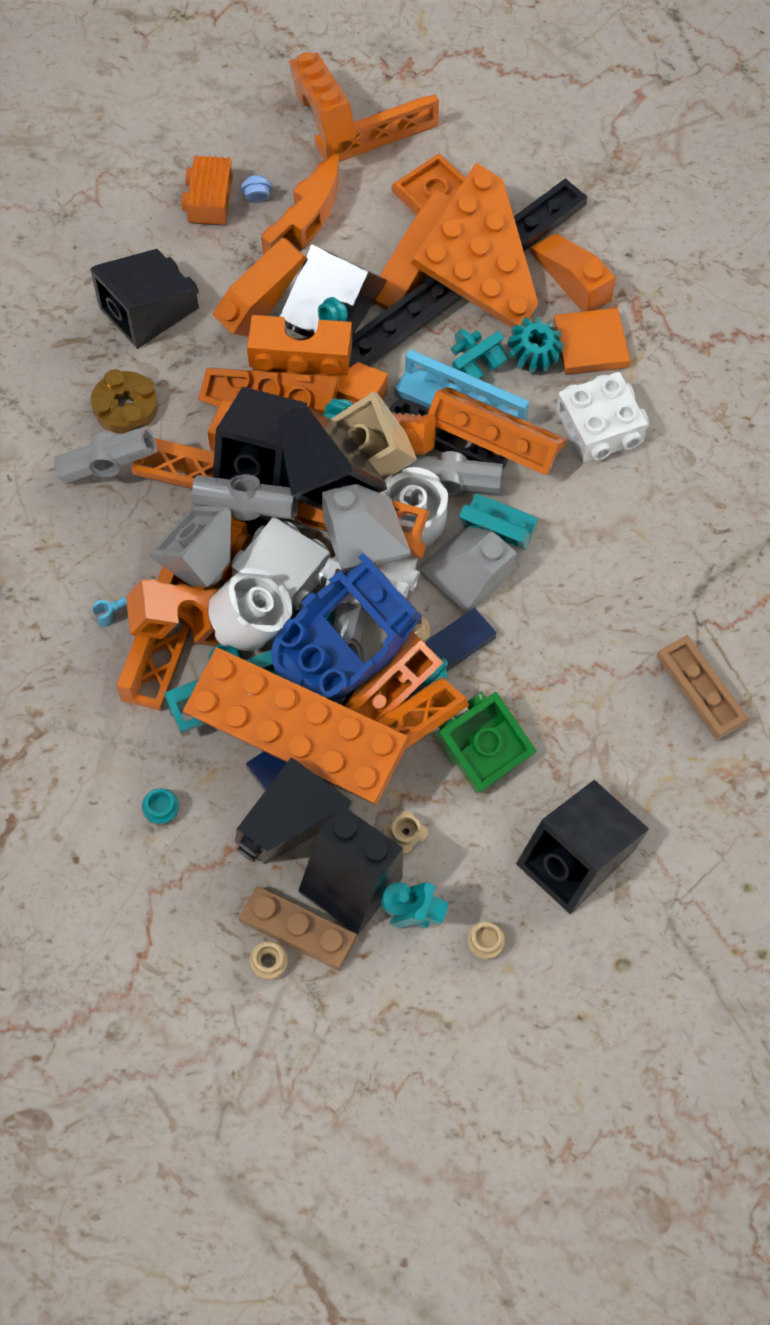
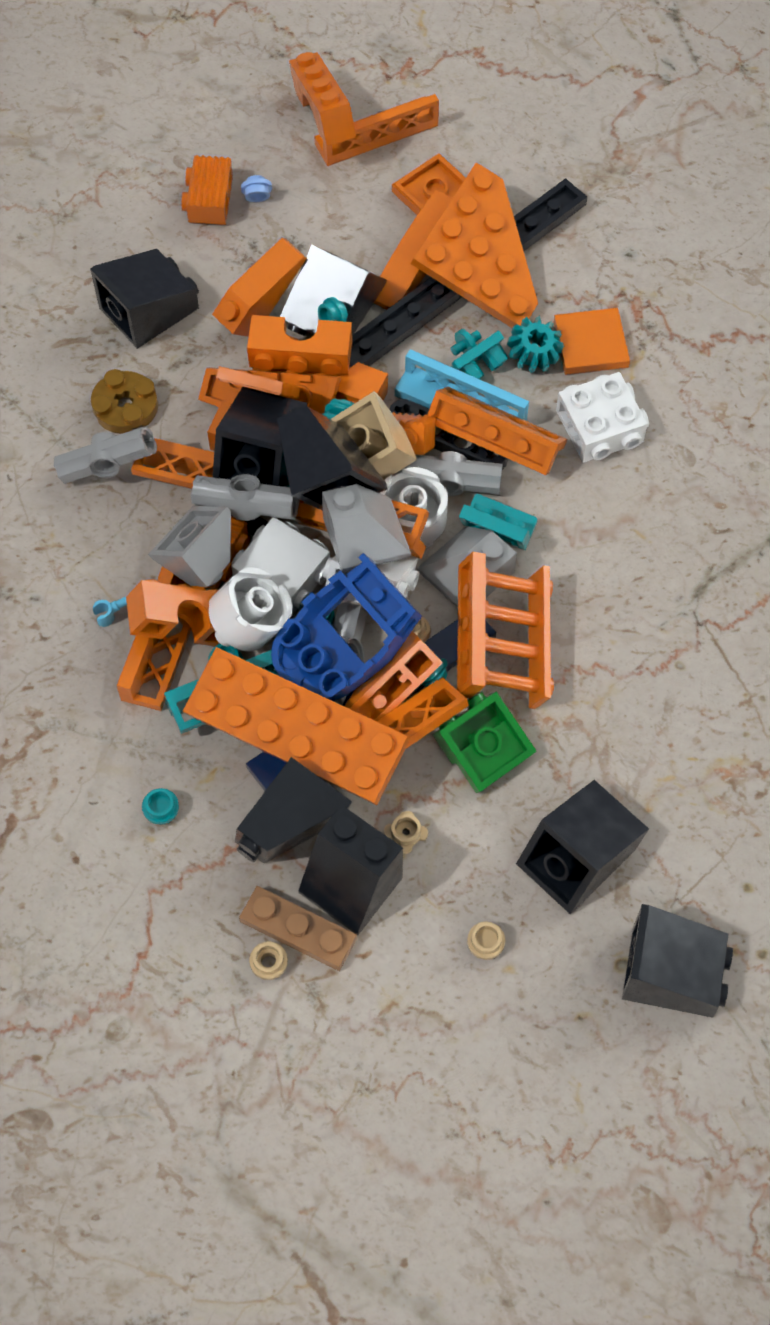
(258, 383): none -> orange tile
(311, 207): orange slope -> none
(413, 905): teal hips -> none
(474, 642): none -> orange fence
(576, 271): orange slope -> none
(676, 963): none -> black slope
(702, 687): medium nougat plate -> none

